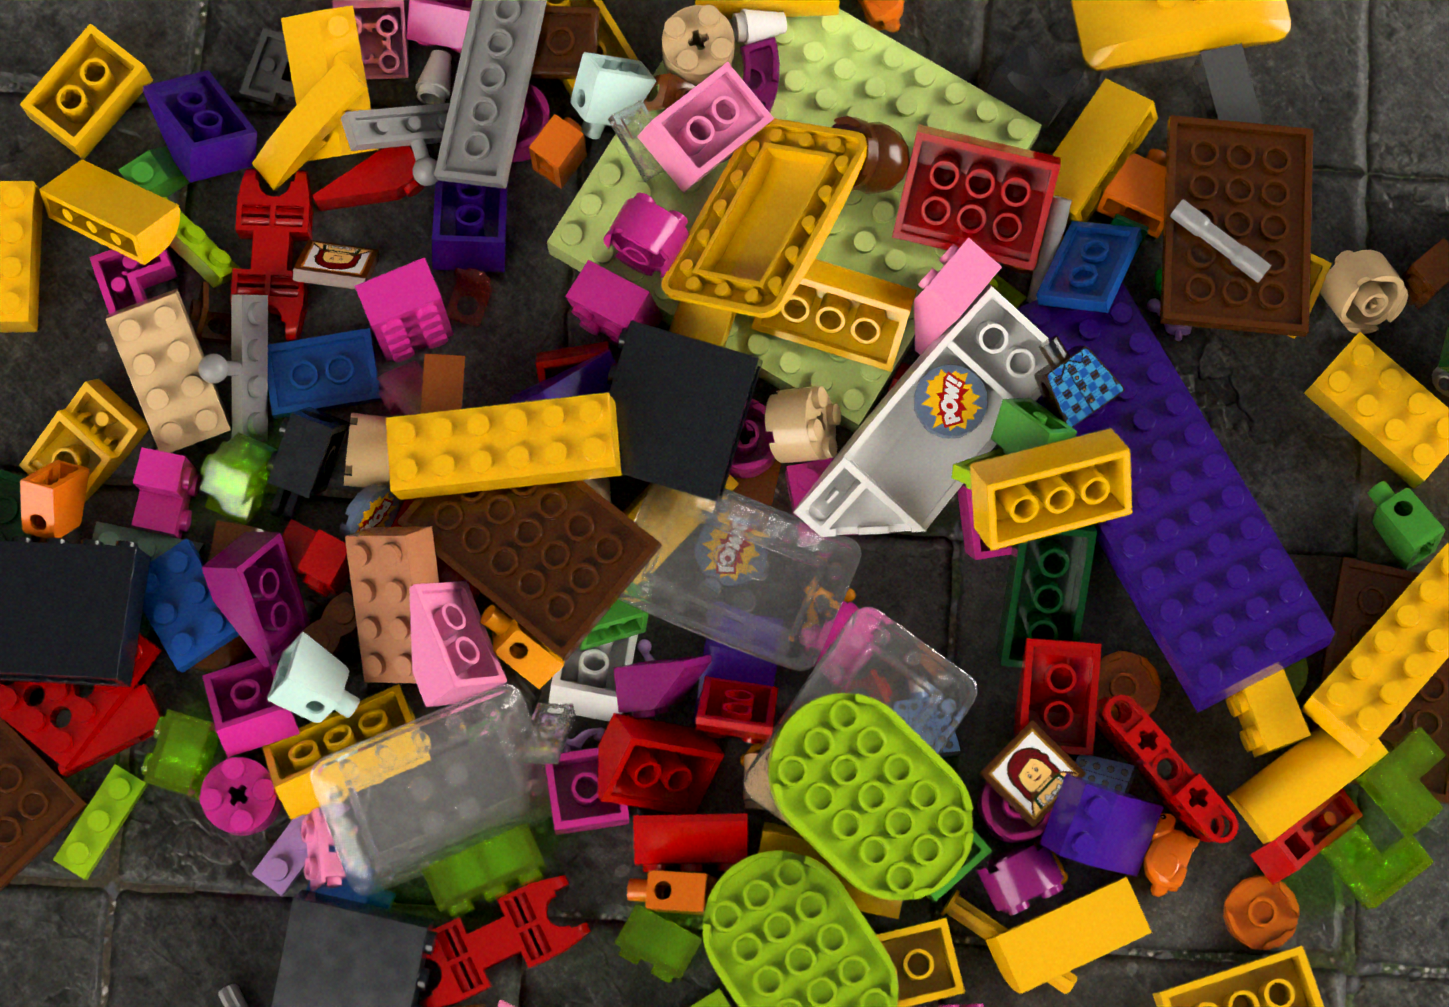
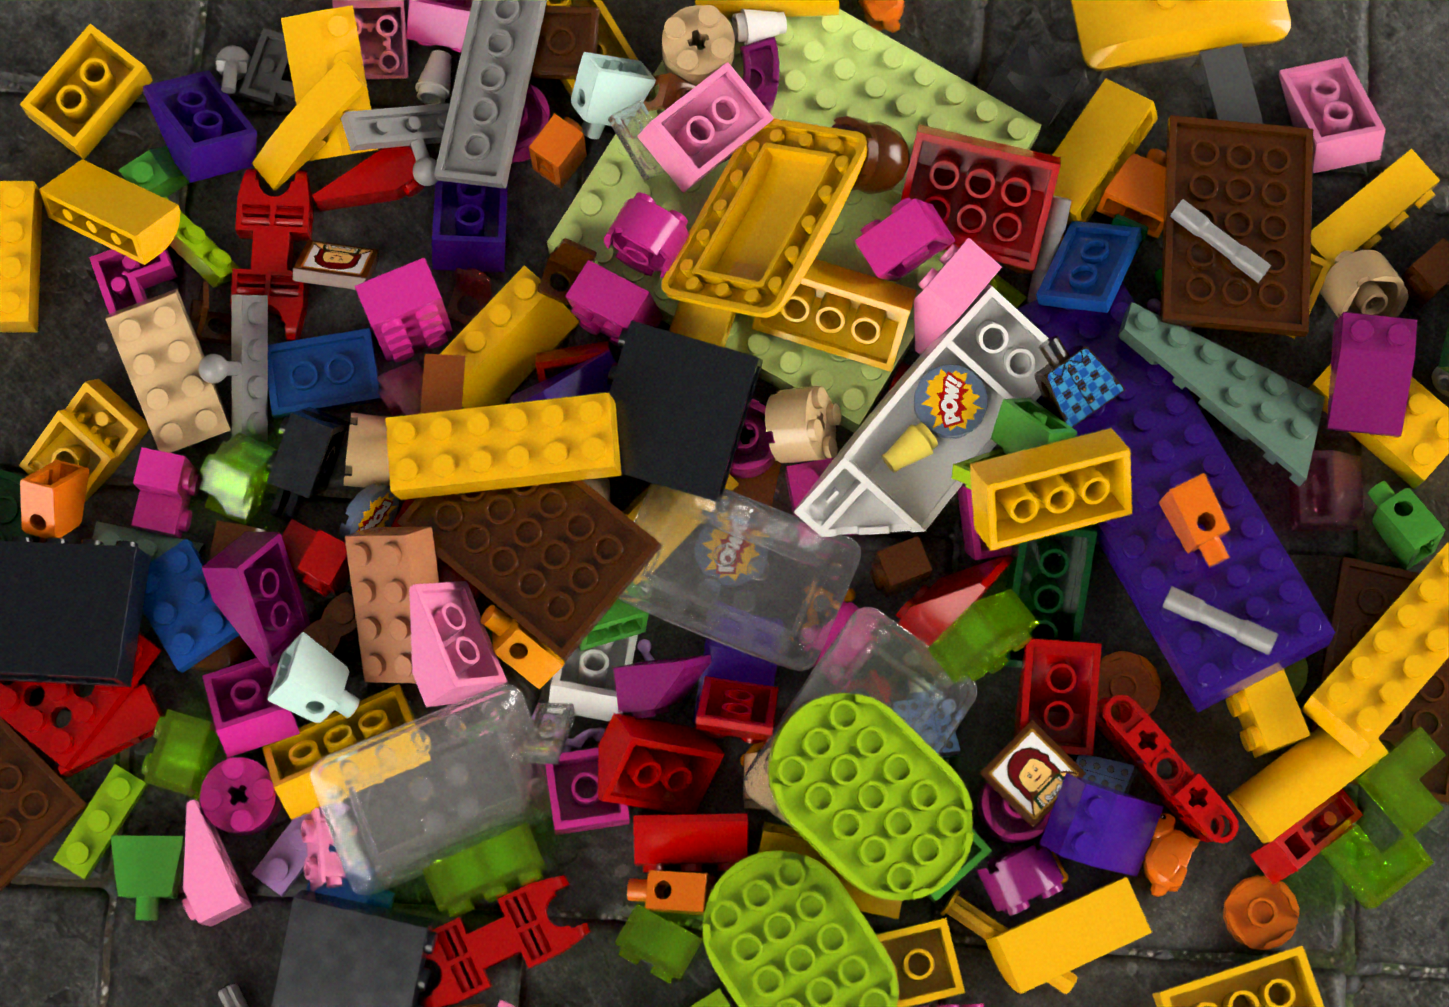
(148, 870): none -> bright green torso
(209, 874): none -> bright pink slope
(233, 65): none -> light grey plate
(506, 337): none -> yellow slope
(568, 261): none -> reddish brown bracket
(900, 567): none -> reddish brown brick
(903, 239): none -> dark pink brick
(911, 446): none -> light yellow cone
(938, 607): none -> red slope
(984, 637): none -> clear neon green brick
(1193, 504): none -> orange torso
(1198, 610): none -> light grey piece
(1235, 390): none -> sand green wing
(1330, 495): none -> clear pink slope
(1337, 109): none -> bright pink slope
(1370, 373): none -> magenta slope
(1375, 208): none -> yellow brick

